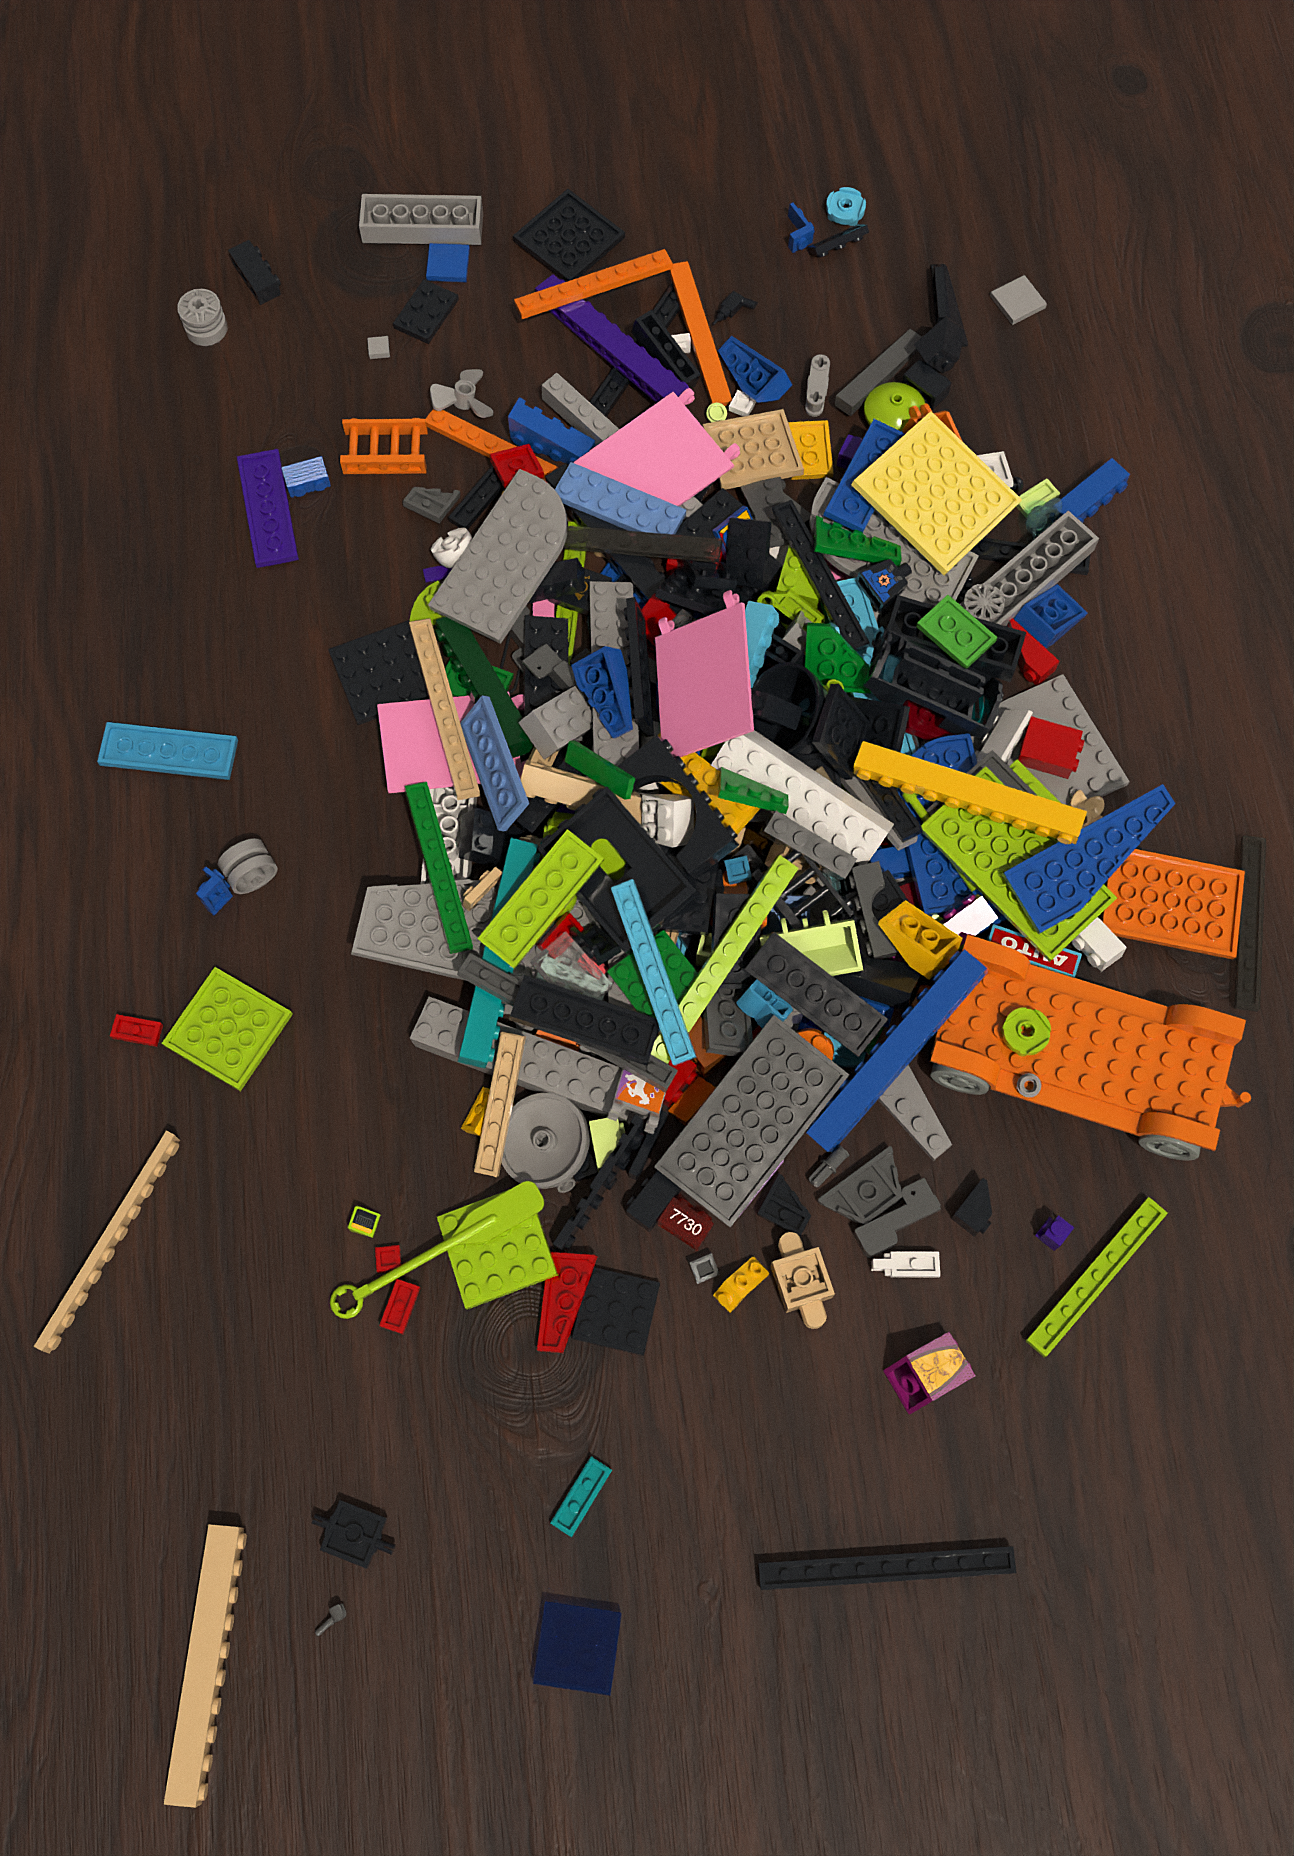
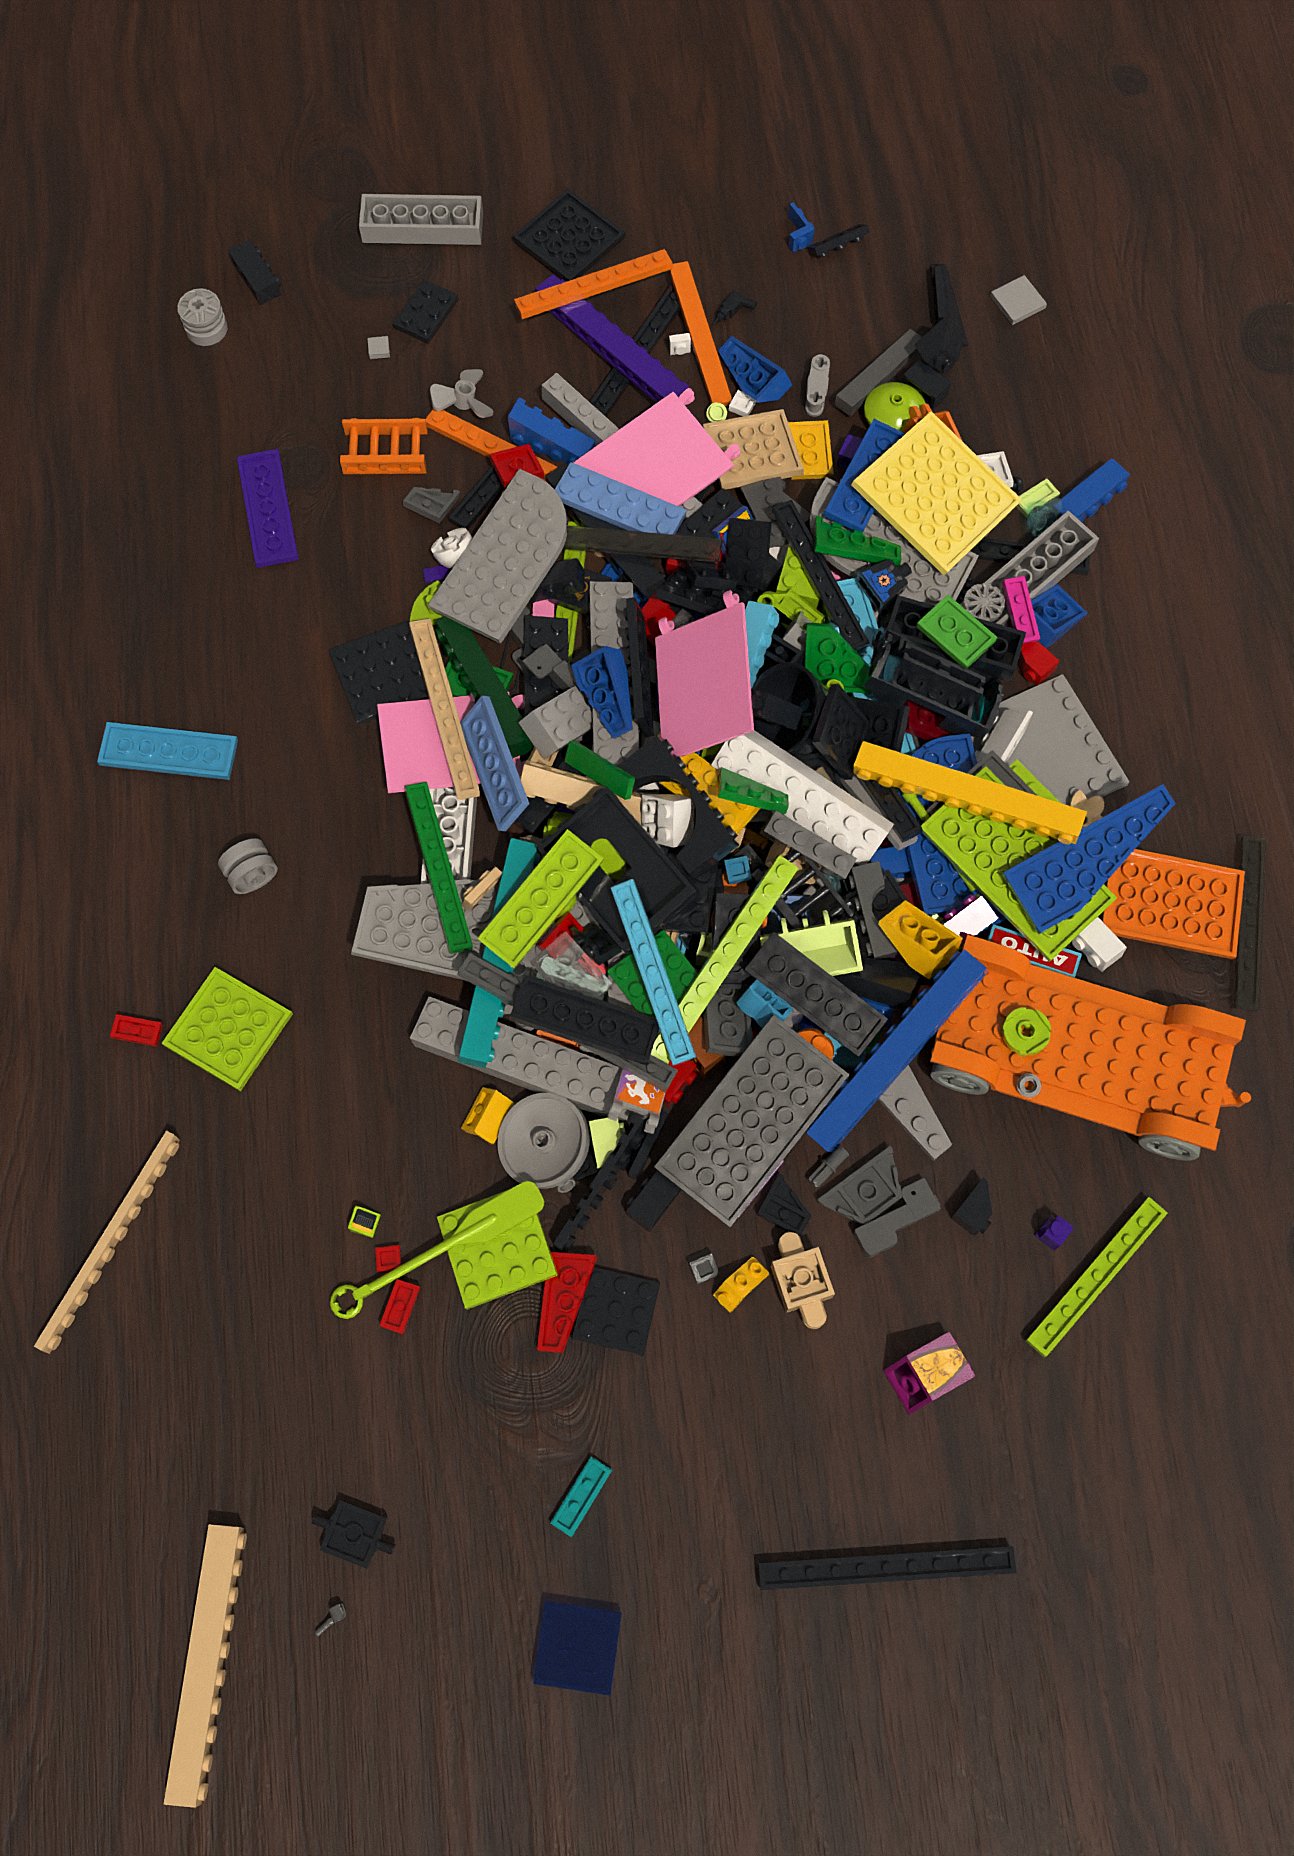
(214, 892): blue bracket -> none
(306, 476): brick -> none
(448, 262): blue tile -> none
(482, 841): black slope -> none
(500, 1104): tan tile -> none
(661, 345): black brick -> none
(686, 1223): clear red brick -> none
(691, 1100): orange slope -> none
(841, 215): medium azure plate -> none
(908, 1264): white hinge -> none
(1020, 607): none -> dark pink plate
(1051, 747): red brick -> none

